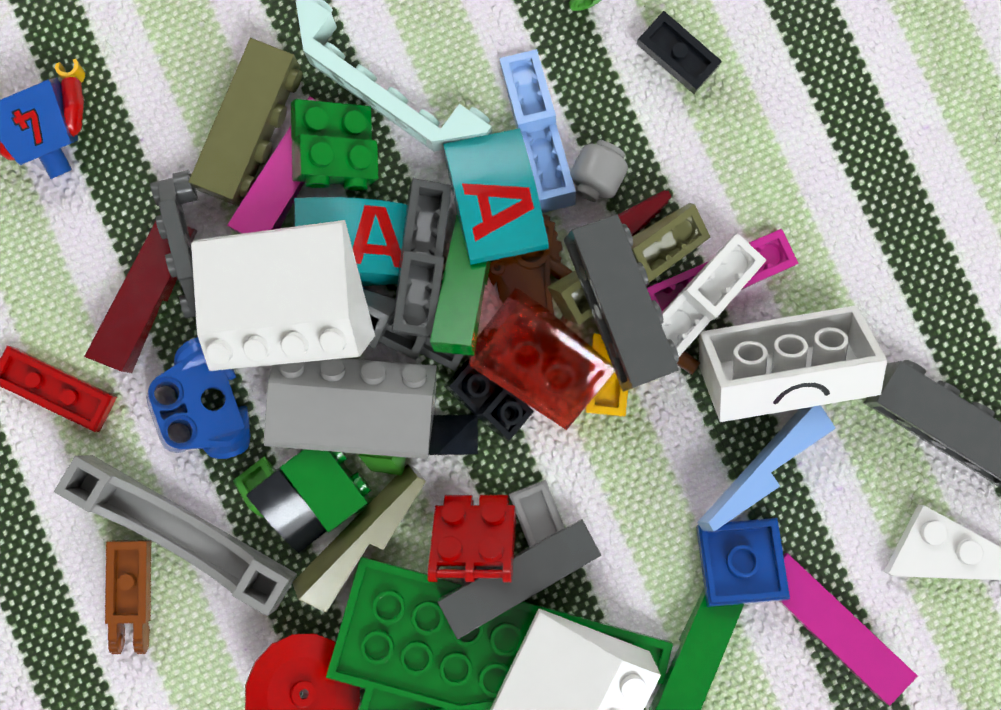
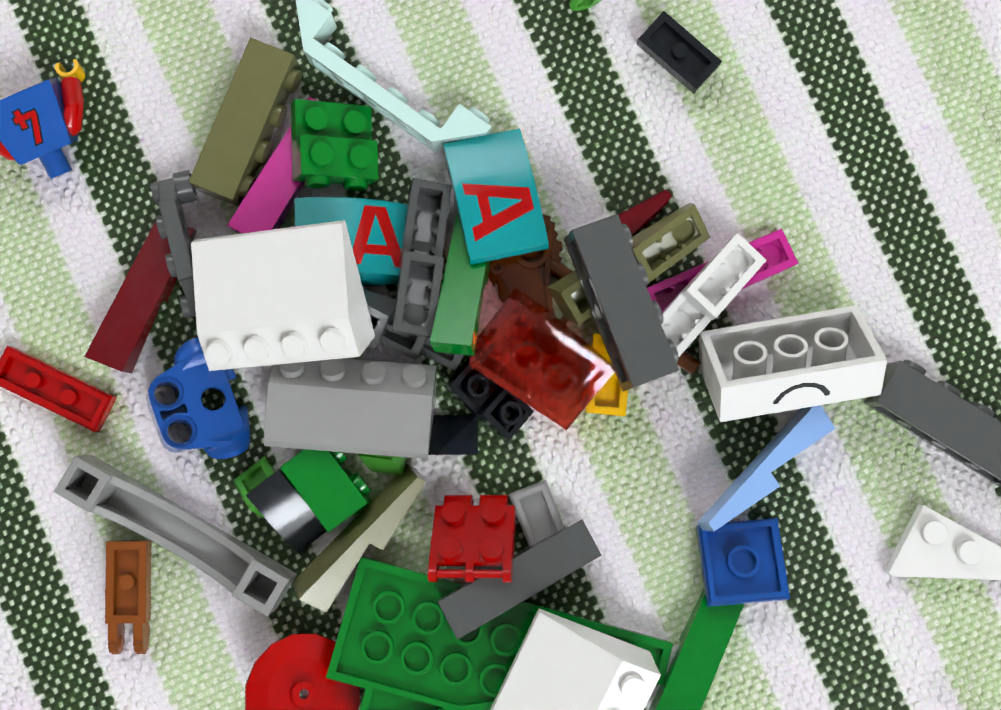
(537, 121): light blue slope -> none
(599, 170): light grey head -> none
(845, 635): dark pink slope -> none

